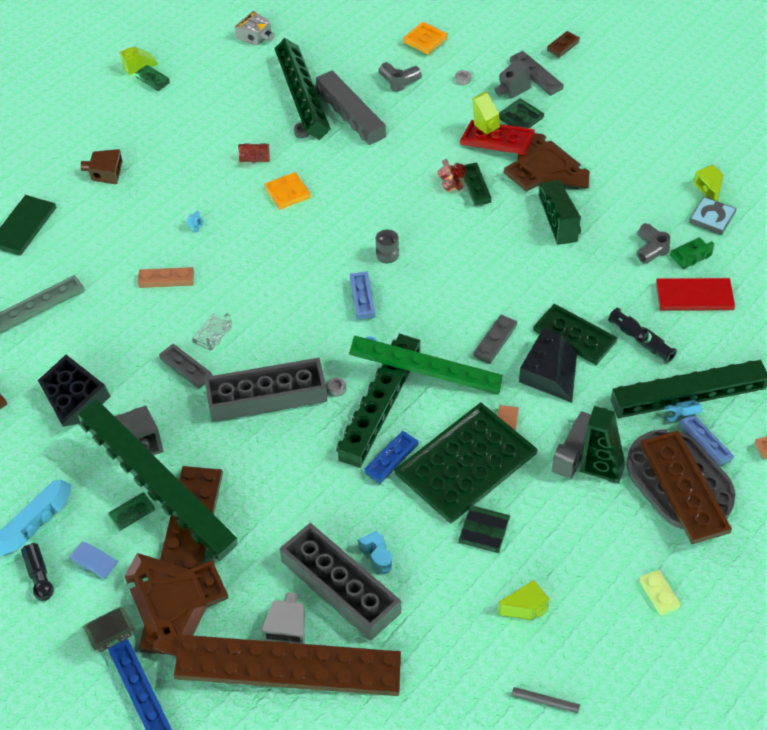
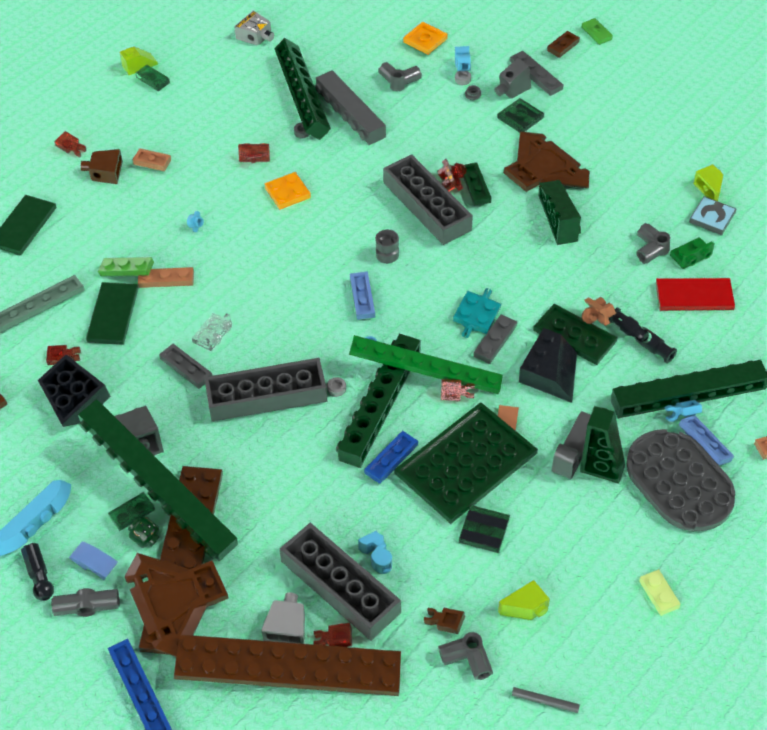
(56, 352): none -> clear red plate
(69, 143): none -> clear red plate
(85, 602): none -> dark grey piece
(108, 628): clear smoke brick -> none
(112, 313): none -> dark green tile
(126, 266): none -> bright green plate
(144, 532): none -> dark green head
(152, 159): none -> nougat plate
(337, 635): none -> clear red plate
(427, 199): none -> dark grey brick
(447, 621): none -> reddish brown plate
(452, 390): none -> clear red plate
(462, 58): none -> medium azure leg
(473, 92): none -> dark grey plate
(476, 312): none -> teal plate
(476, 657): none -> dark grey piece
(485, 113): lime slope -> none
(505, 139): red tile -> none
(597, 31): none -> bright green plate
(598, 311): none -> nougat hips
(685, 487): reddish brown plate -> none

